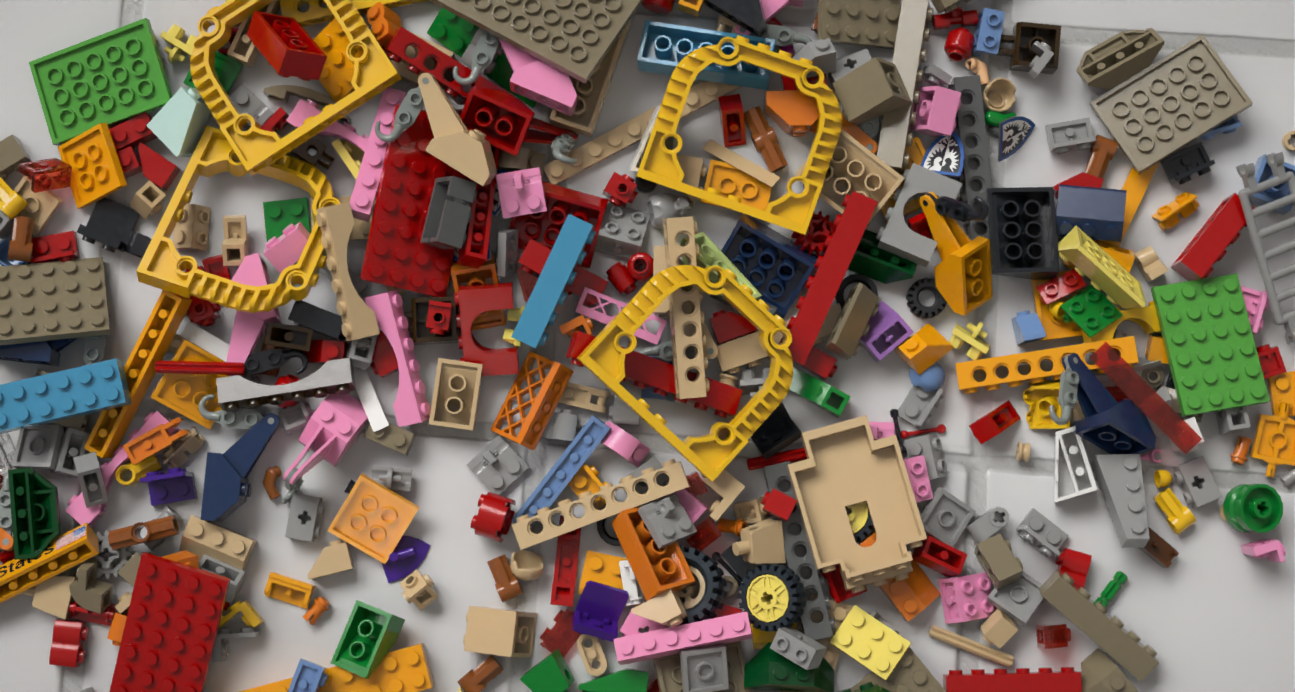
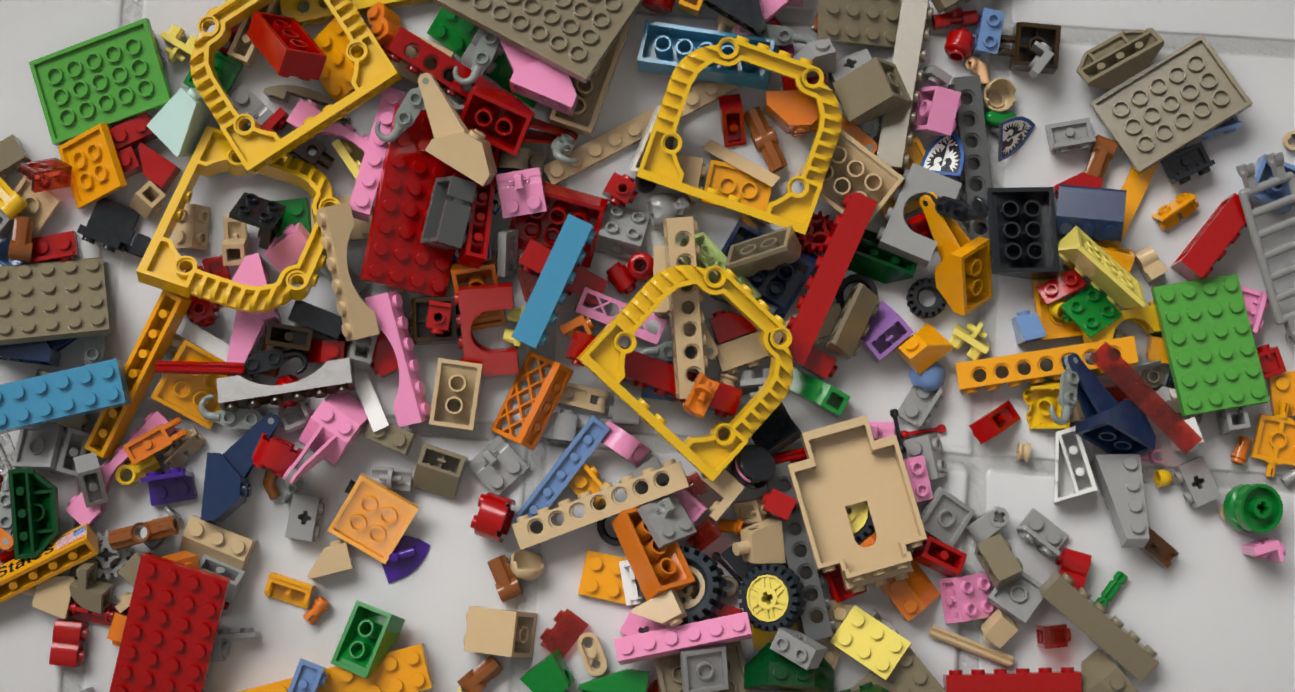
(249, 615): yellow bracket -> none
(261, 214): none -> black bracket
(274, 454): none -> red brick
(418, 589): tan brick -> none
(439, 471): none -> dark tan slope
(565, 567): red slope -> none
(599, 611): dark purple bracket -> none
(700, 396): none -> orange hips
(753, 466): none -> black head
(764, 252): none -> dark tan slope
(1177, 515): yellow piece -> none

